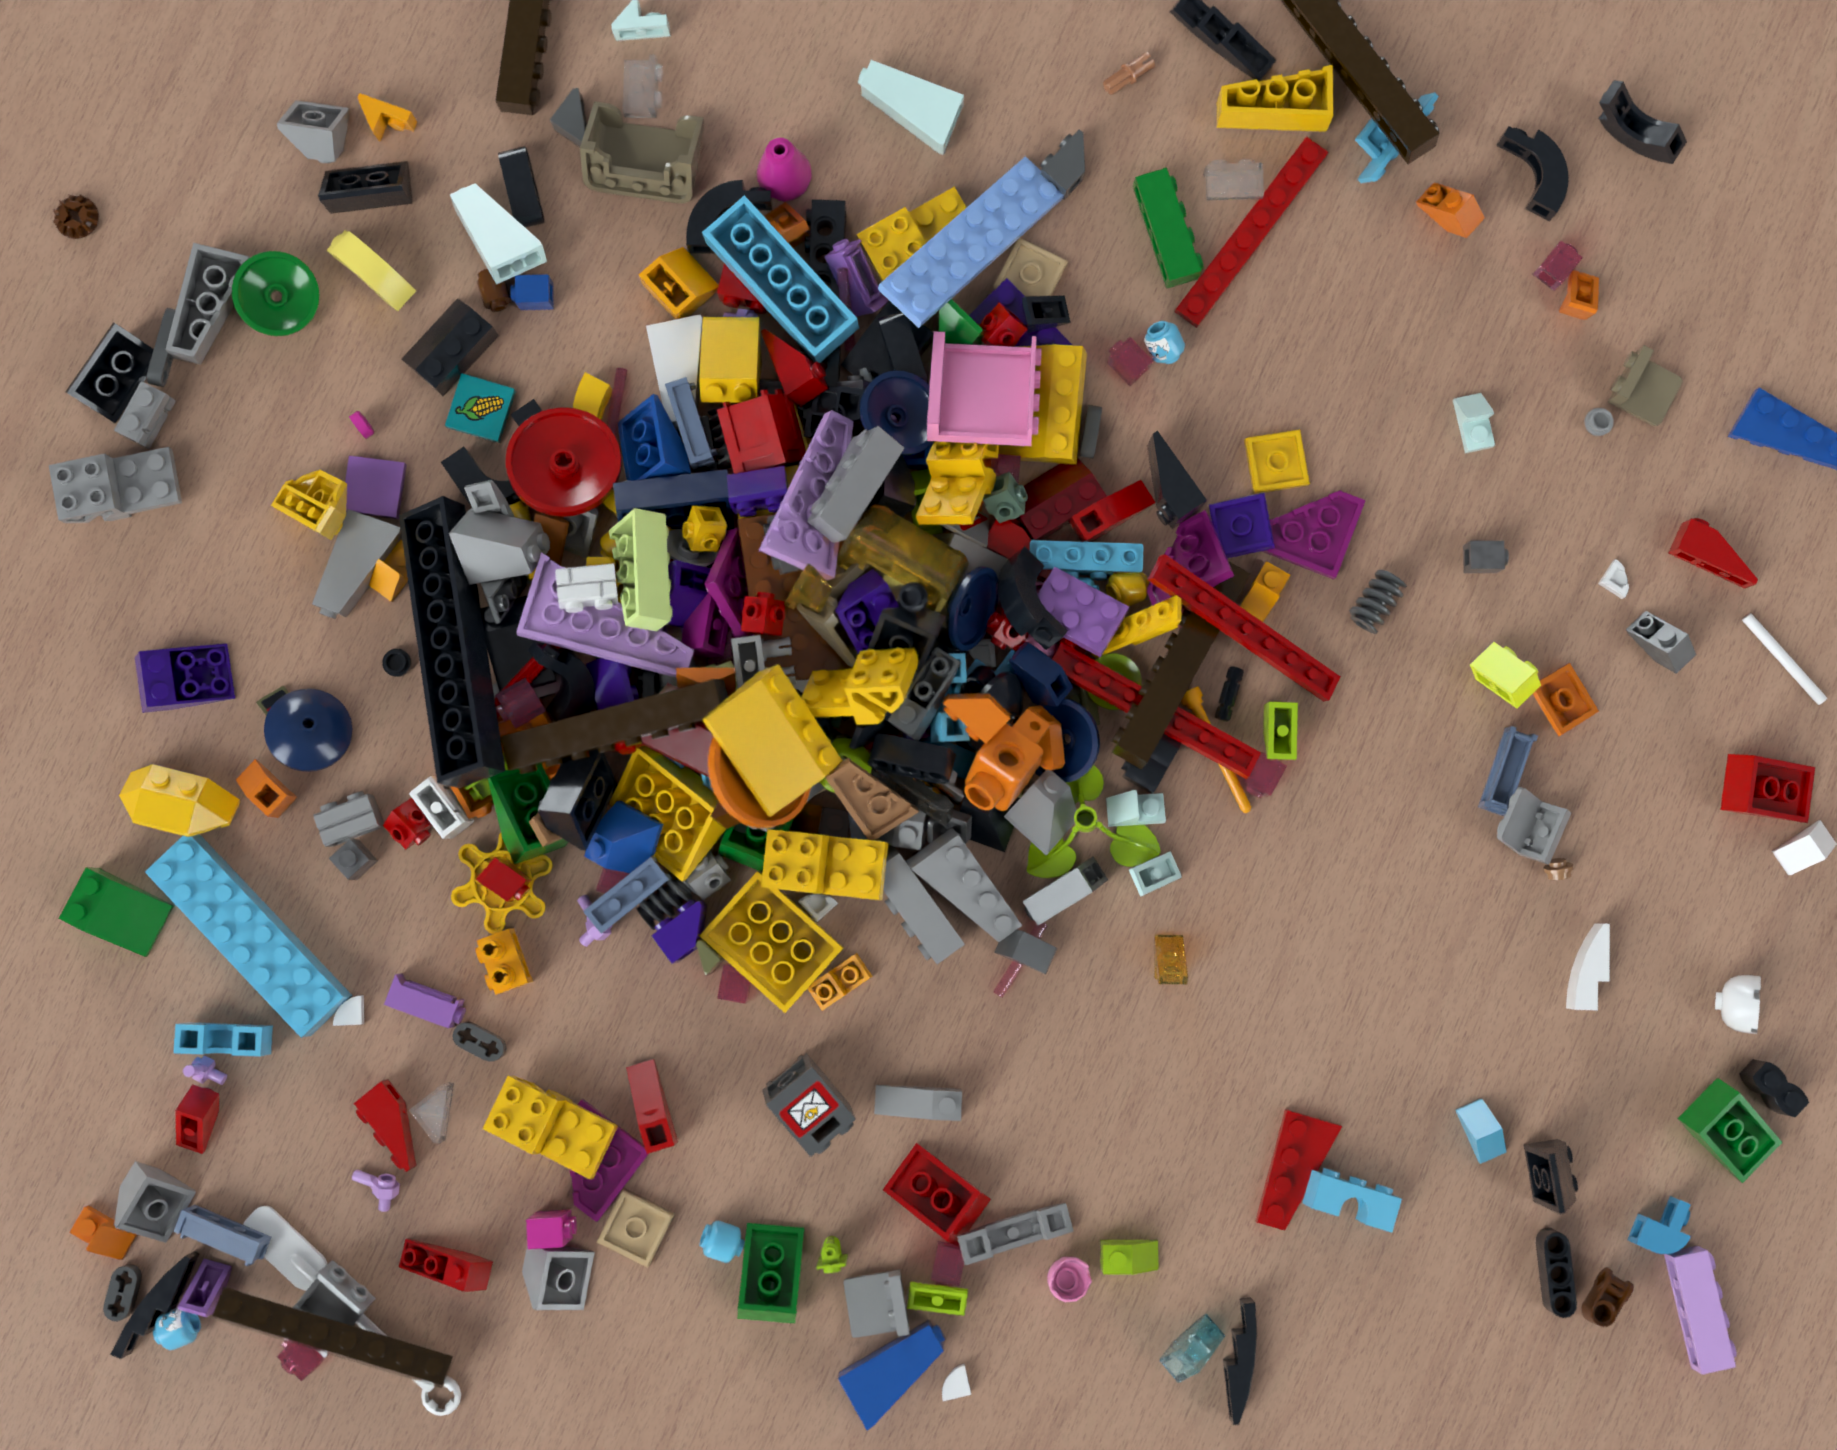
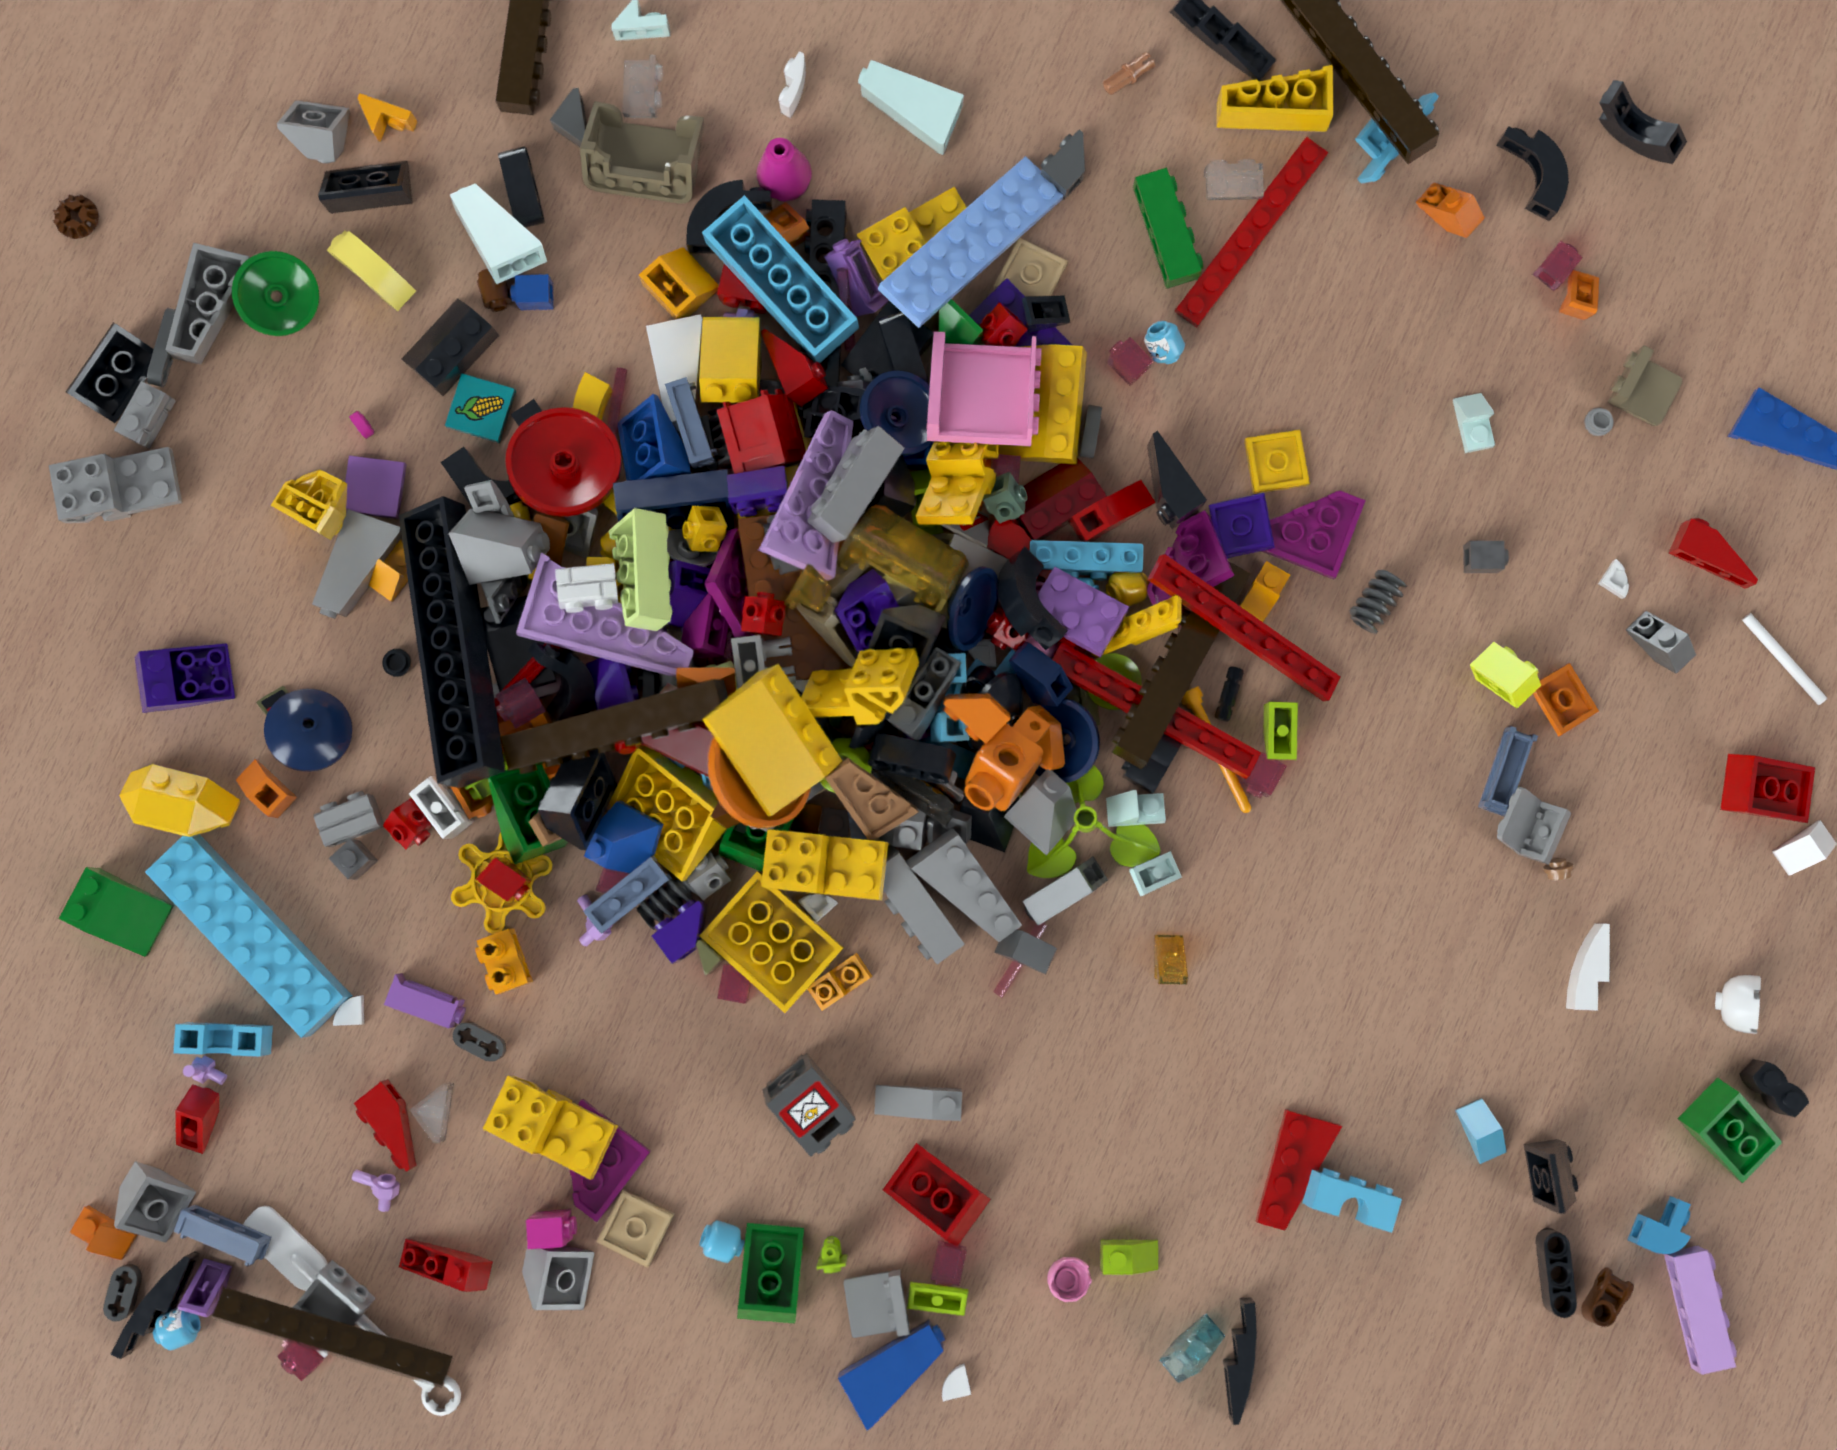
(651, 1107): red slope -> none
(795, 78): none -> white slope
(913, 597): black plate -> none
(1014, 1232): light grey slope -> none

